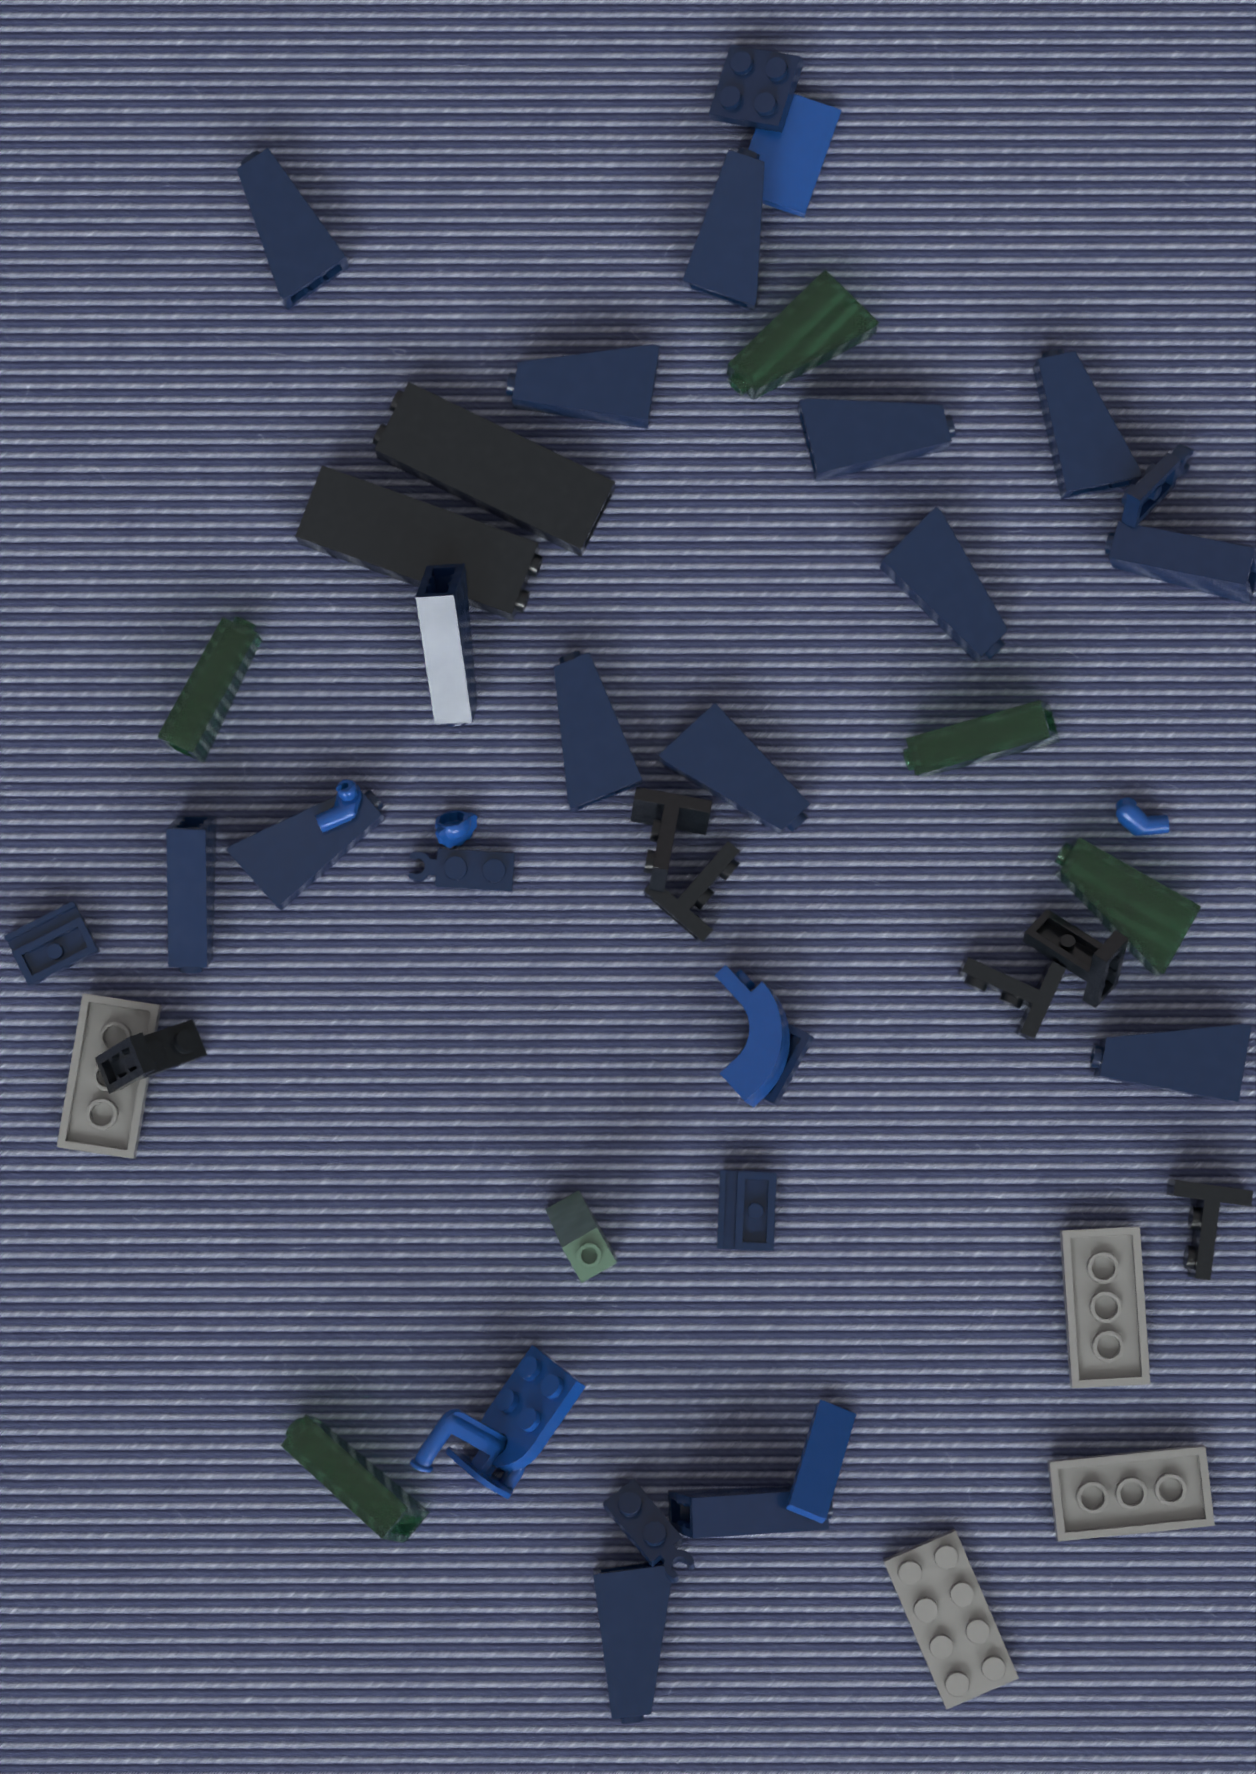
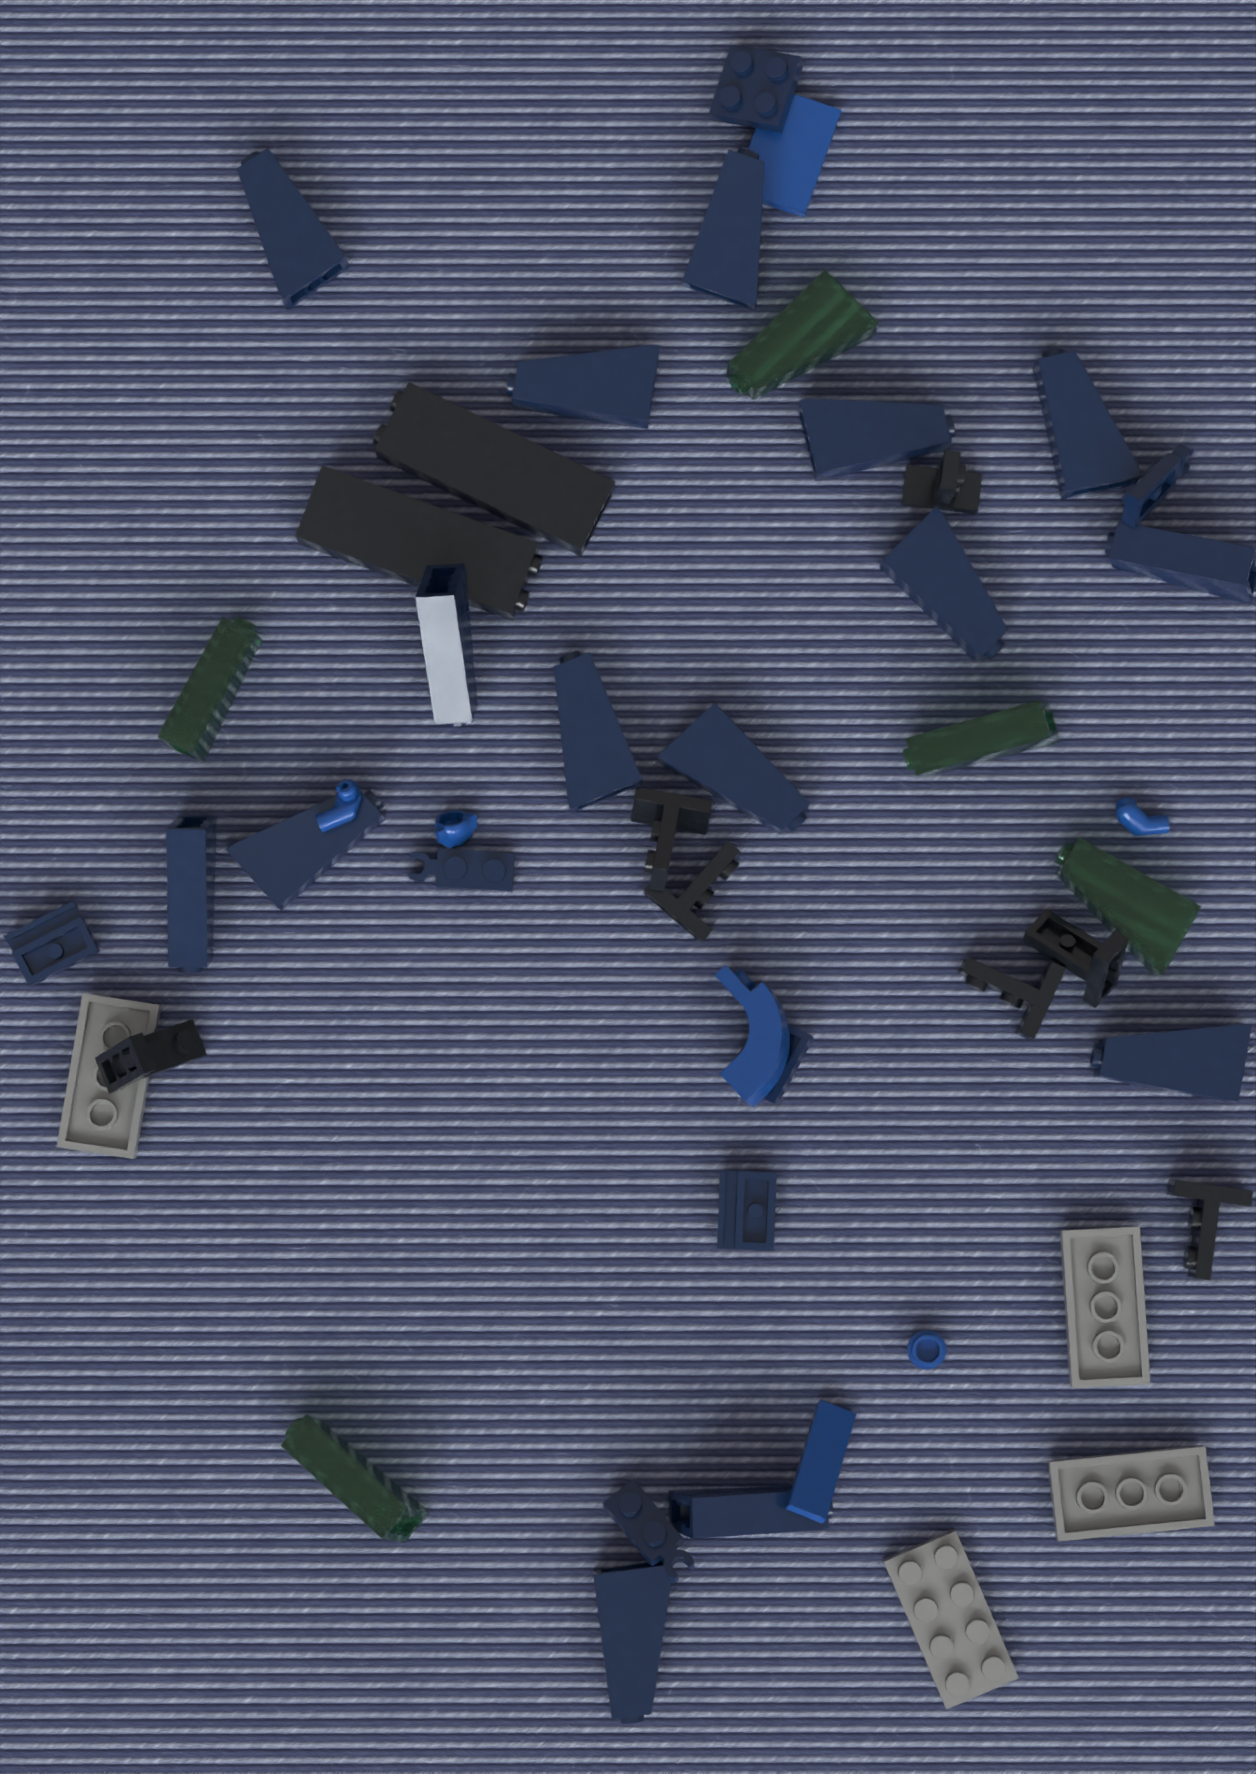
(512, 1427): blue plate -> none
(581, 1236): sand green slope -> none
(926, 1349): none -> blue plate
(945, 486): none -> black bracket

